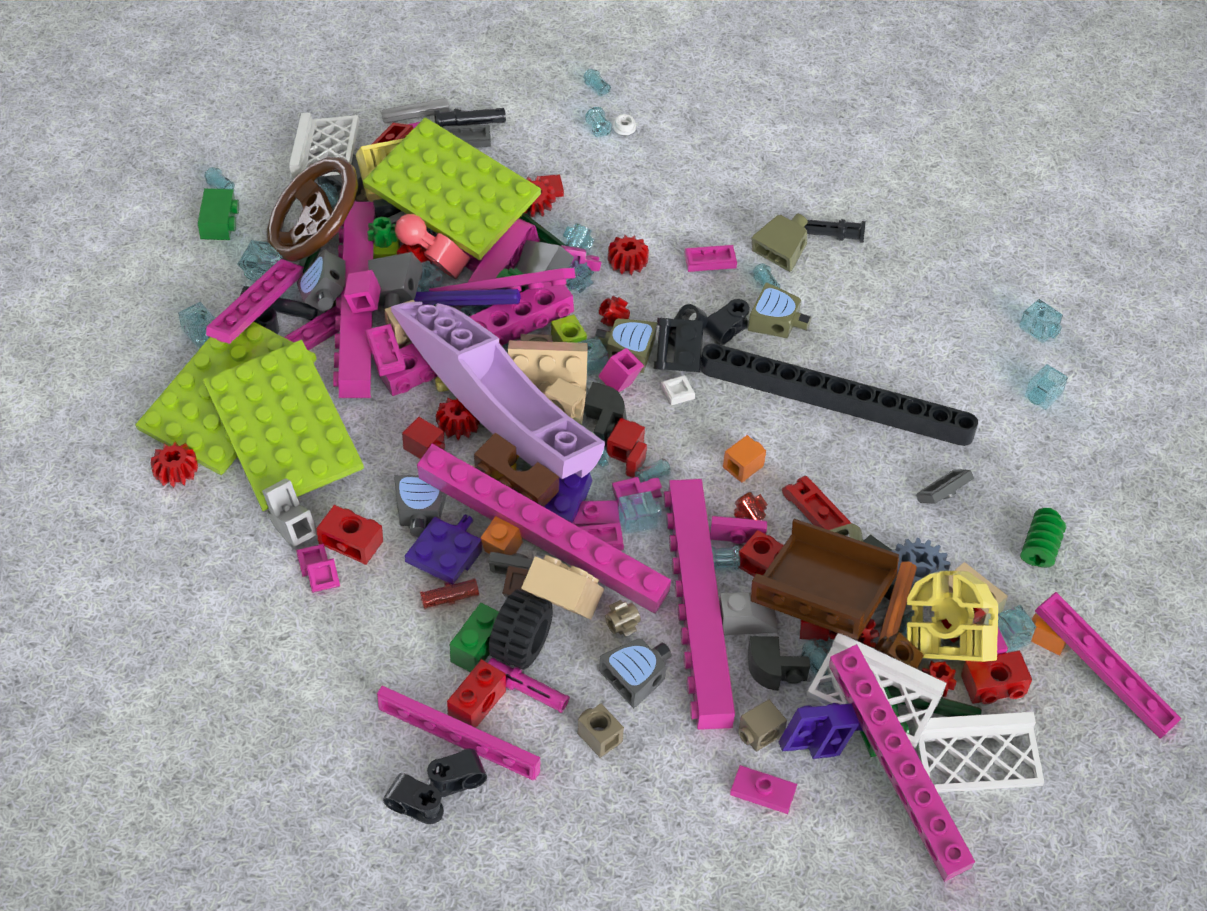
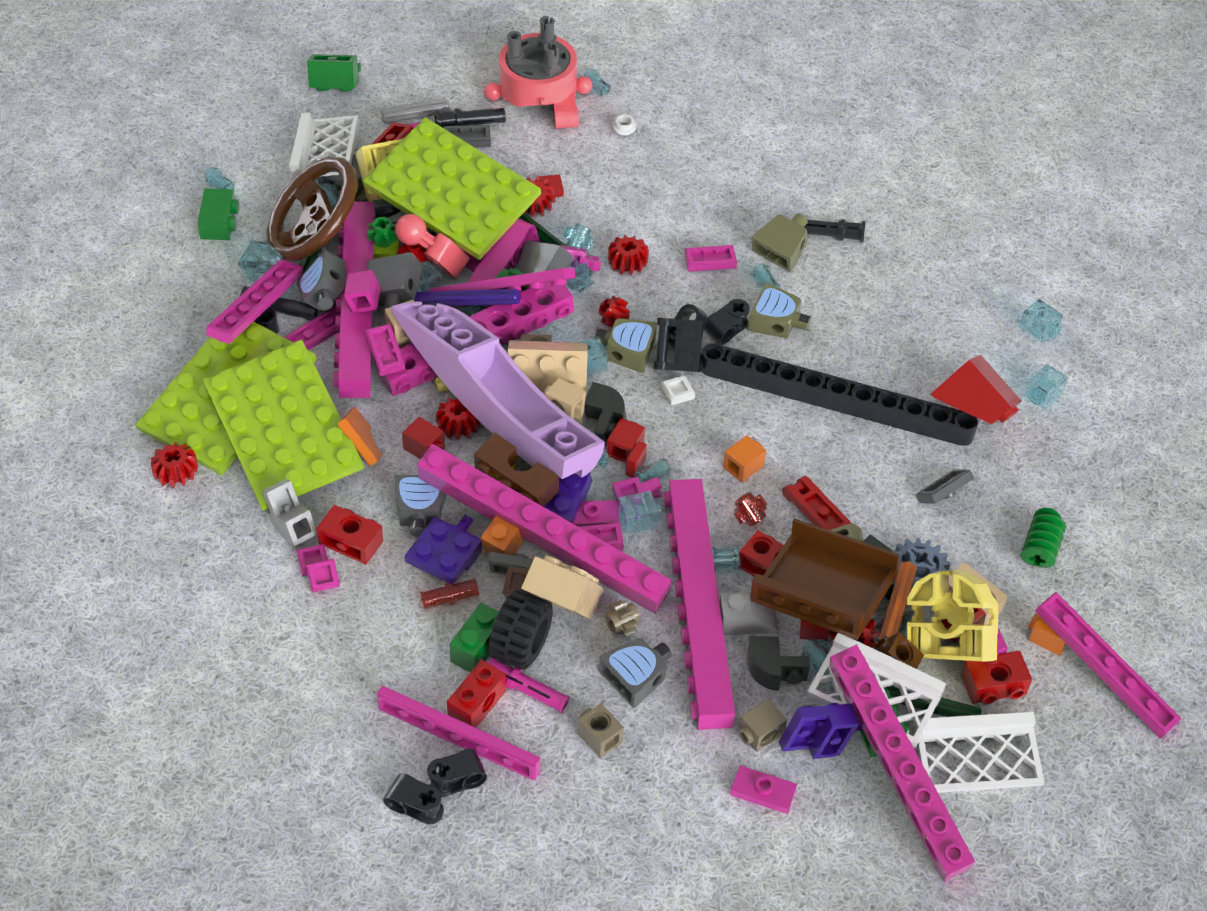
(195, 322): clear light blue brick -> none
(333, 72): none -> green brick
(359, 431): none -> orange tile
(540, 72): none -> piece
(567, 330): lime brick -> none
(597, 123): clear light blue bush -> none
(621, 370): dark pink brick -> none
(735, 529): dark pink plate -> none
(942, 672): red gear -> none
(979, 392): none -> red slope
(1016, 628): clear light blue brick -> none

